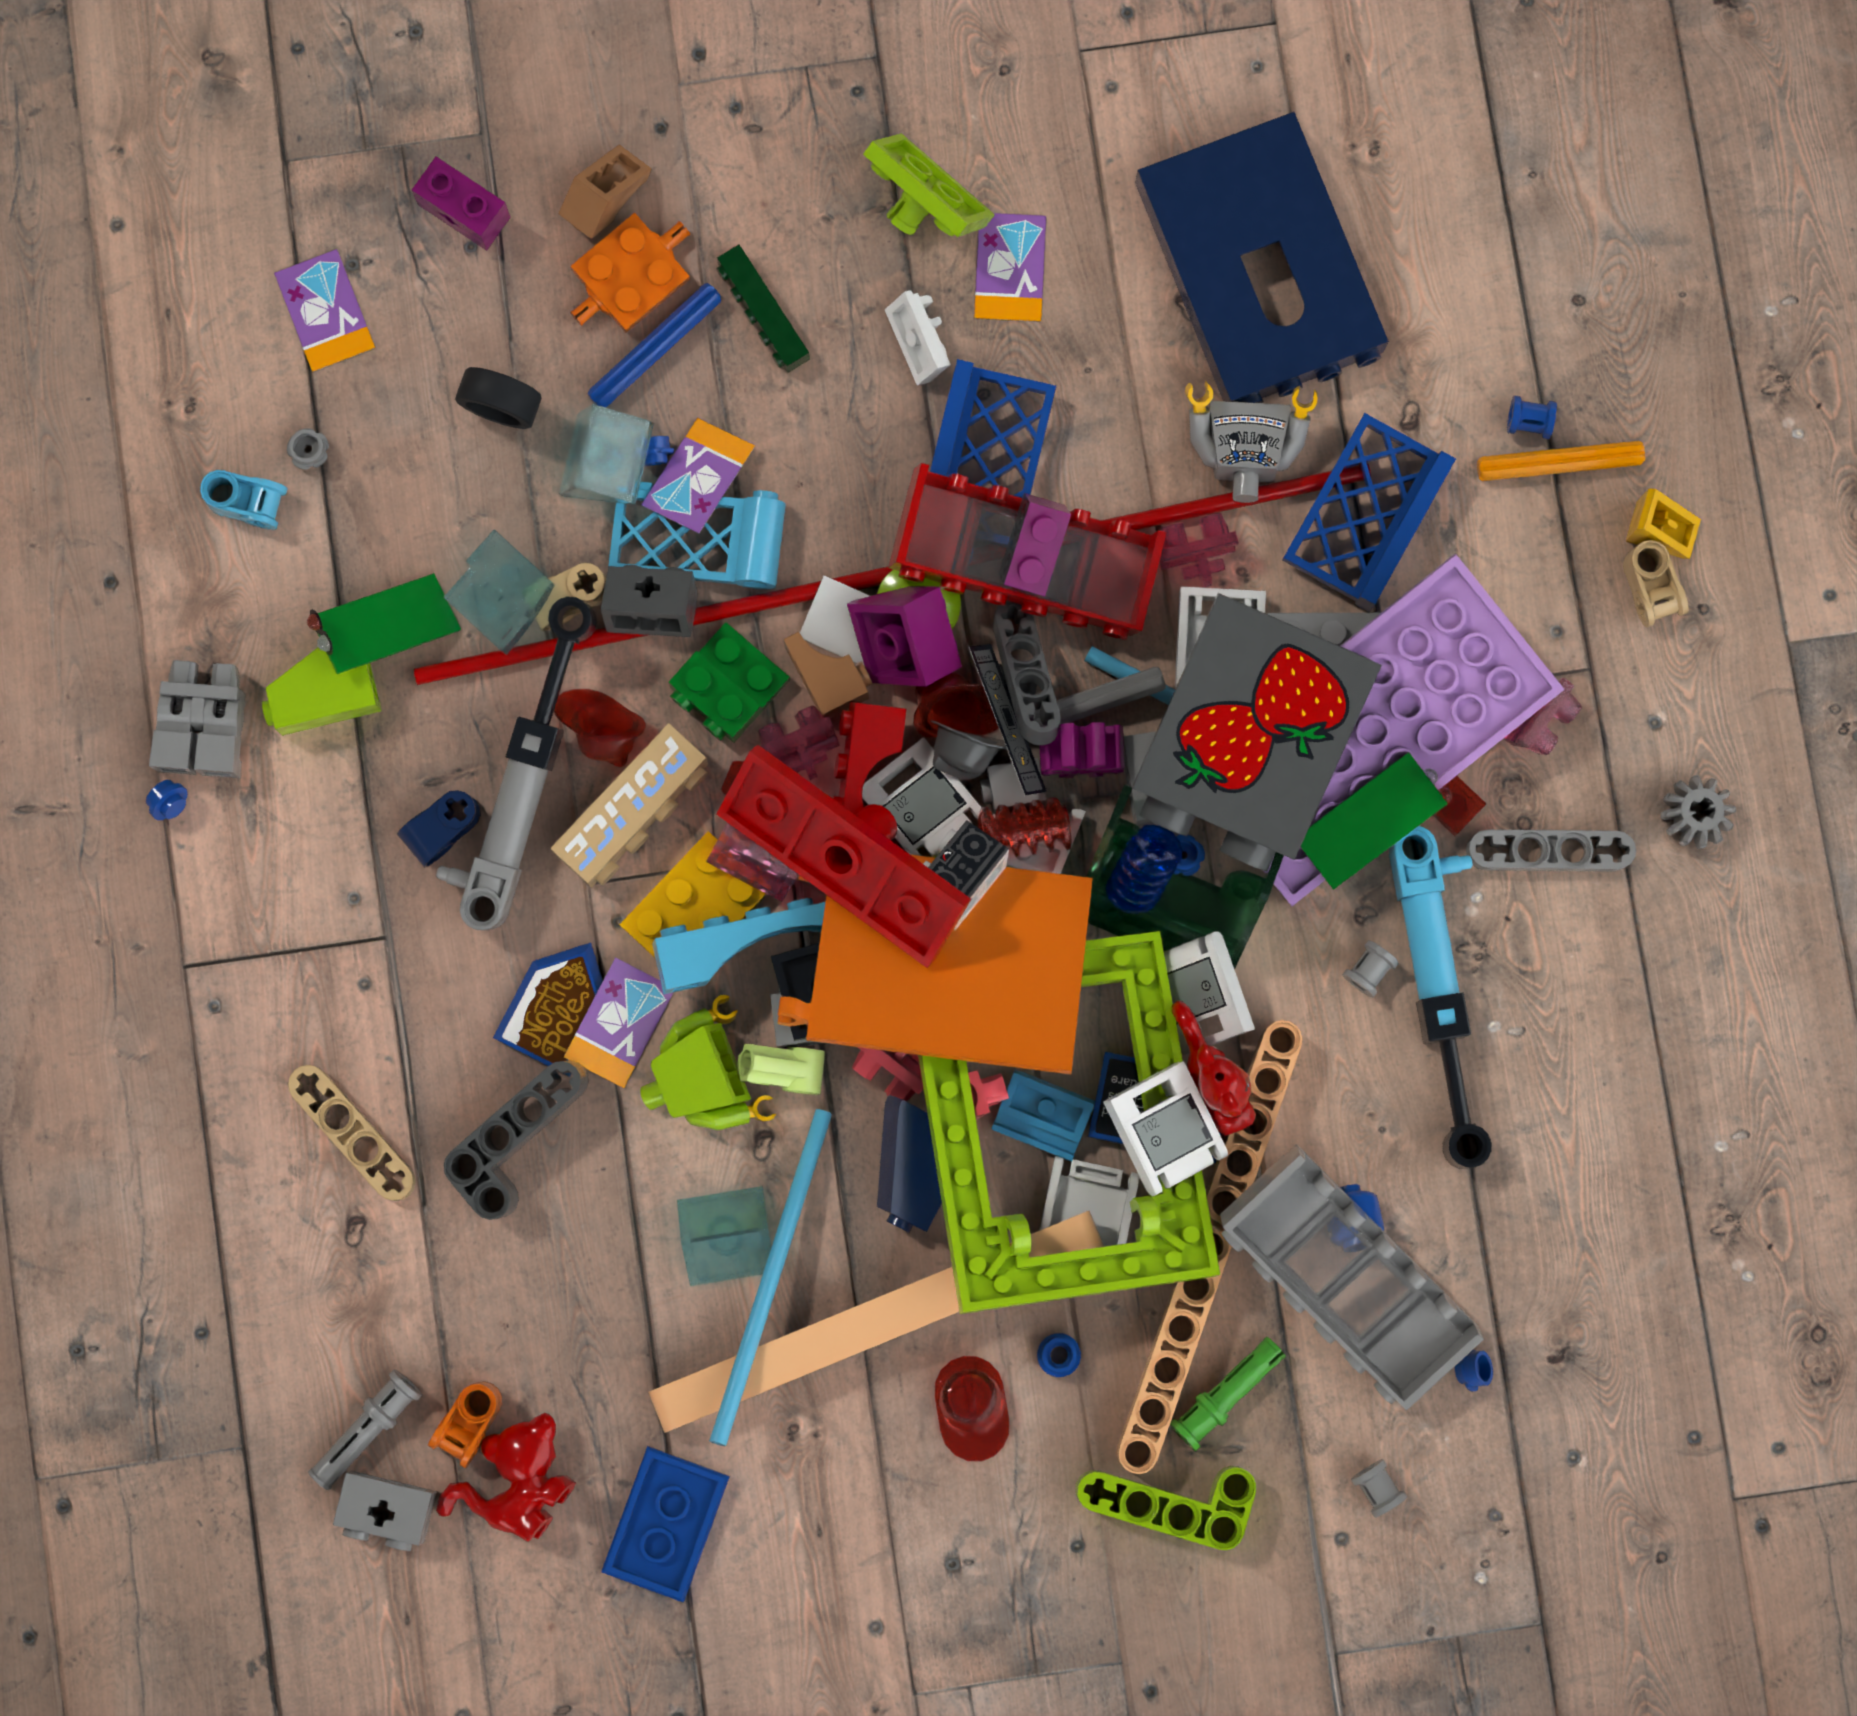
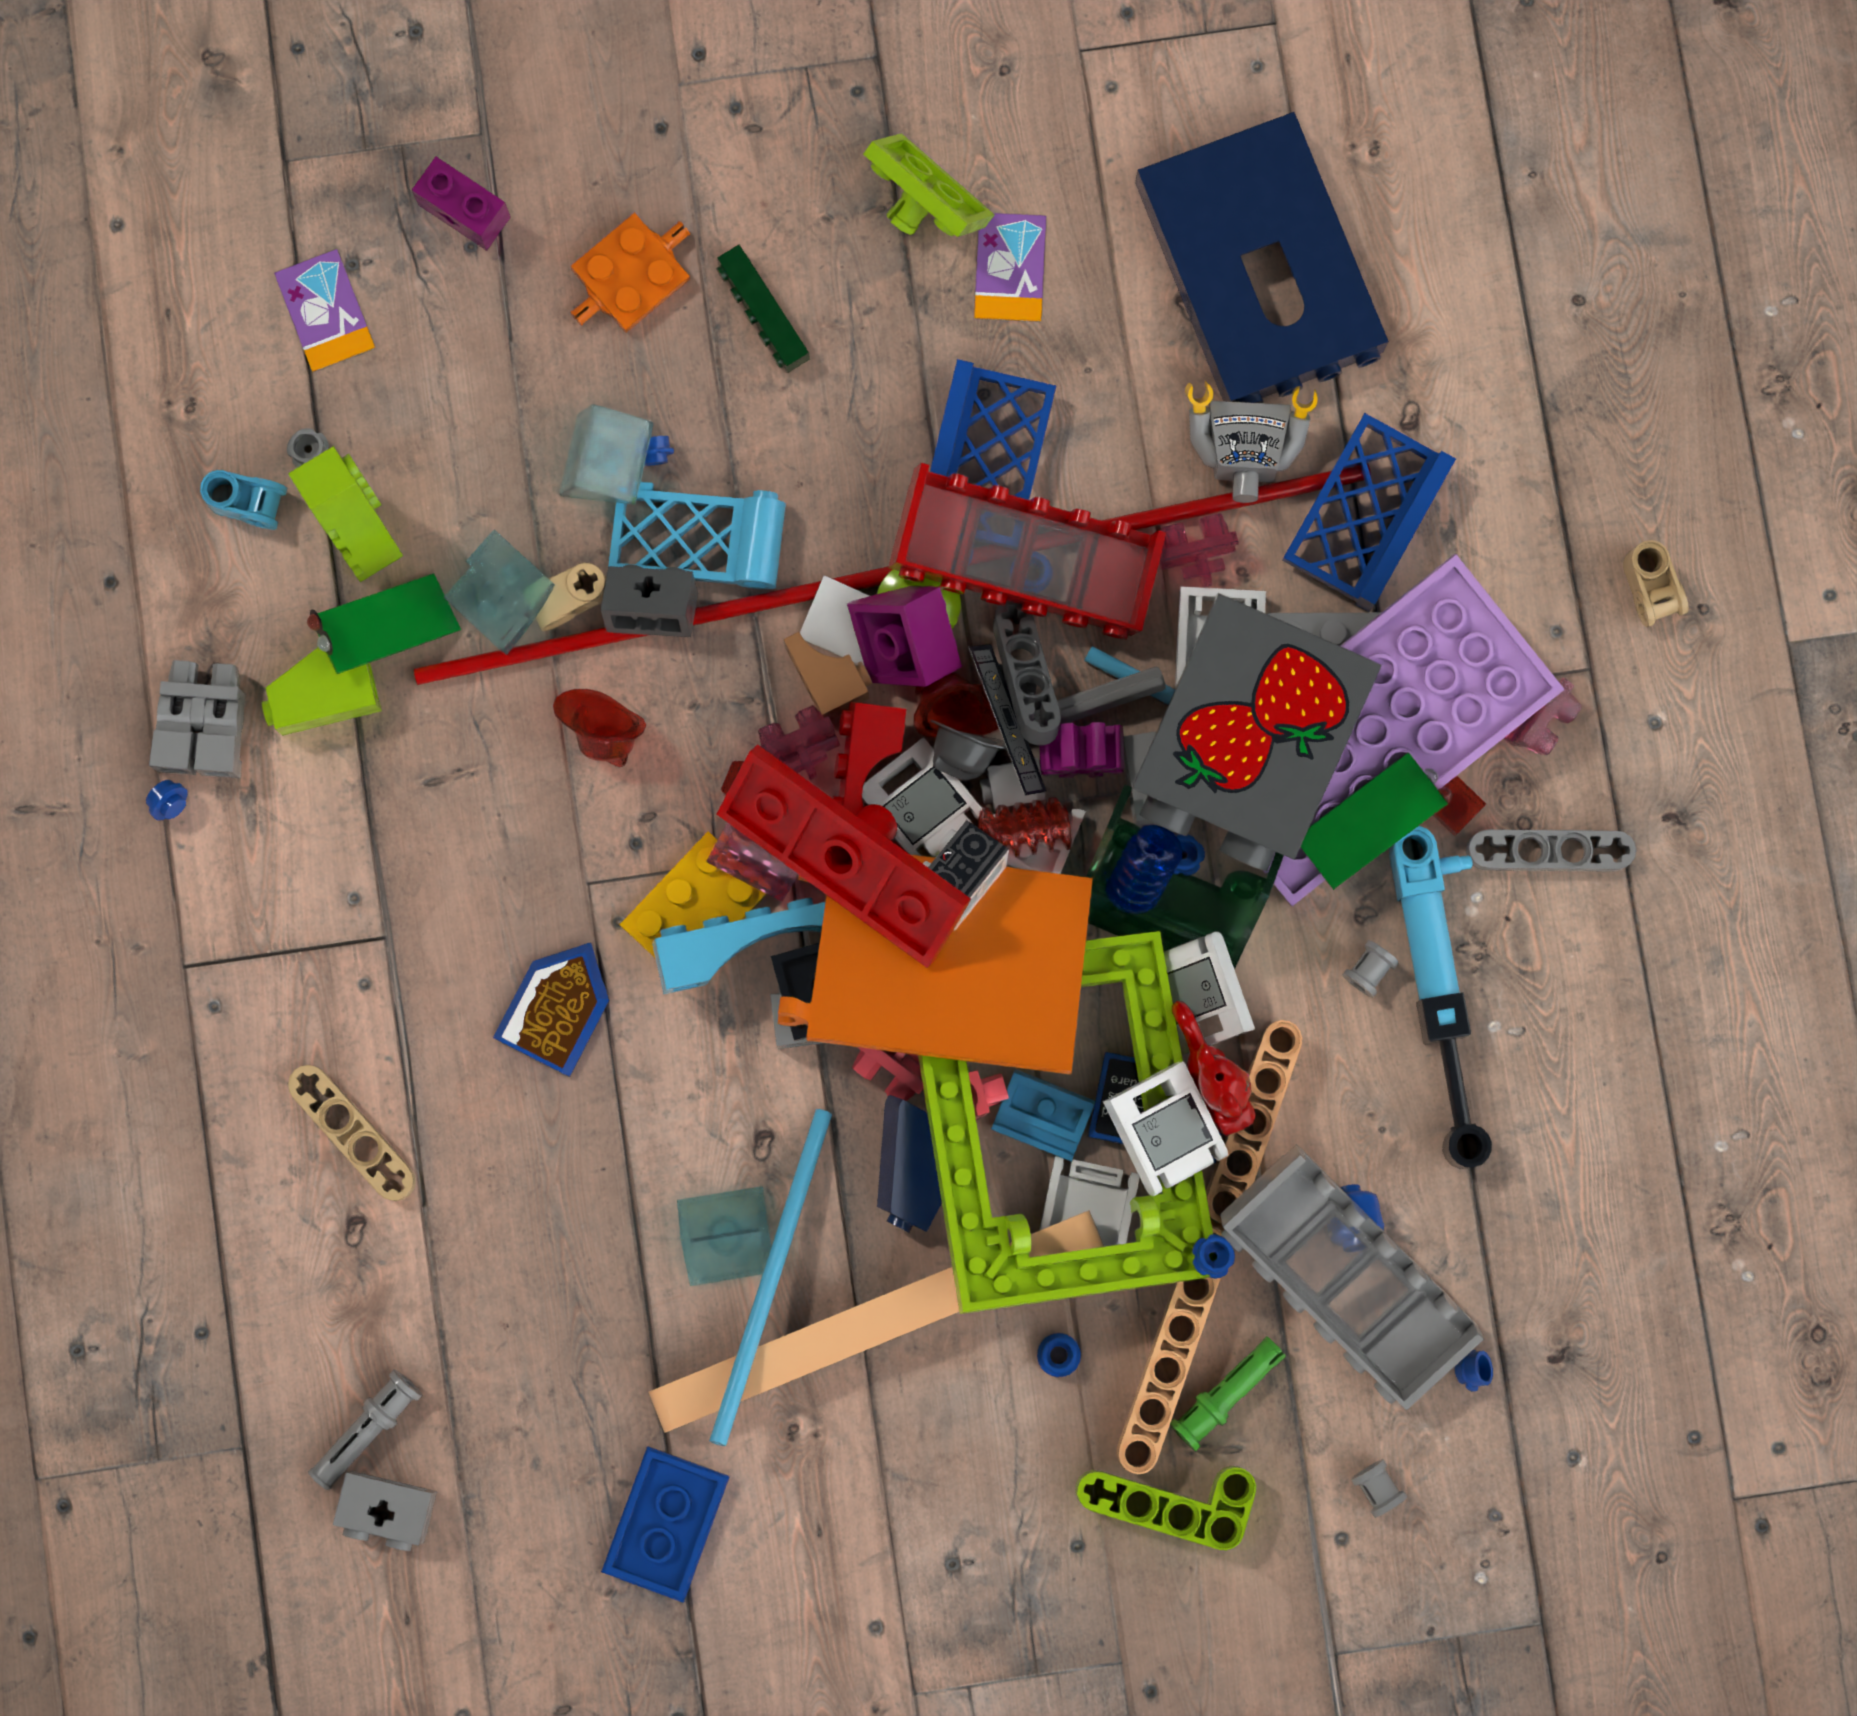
(346, 511): none -> lime wedge
(433, 832): dark blue piece -> none
(466, 1425): orange piece -> none
(498, 398): black tyre -> none
(520, 1131): dark grey beam -> none
(523, 1458): red animal -> none
(530, 756): light grey piece -> none
(603, 190): medium nougat arch -> none
(619, 1023): sticker -> none
(631, 806): tan brick -> none
(654, 345): blue axle -> none
(698, 475): sticker -> none
(700, 1074): lime torso -> none
(727, 683): green plate -> none
(790, 1068): yellowish green piece -> none
(918, 336): white plate -> none
(972, 1408): clear red piece -> none
(1034, 544): magenta brick -> none
(1223, 1251): none -> blue plate
(1531, 417): blue bush -> none
(1560, 460): light orange axle -> none
(1663, 521): yellow slope -> none
(1715, 810): light grey gear -> none

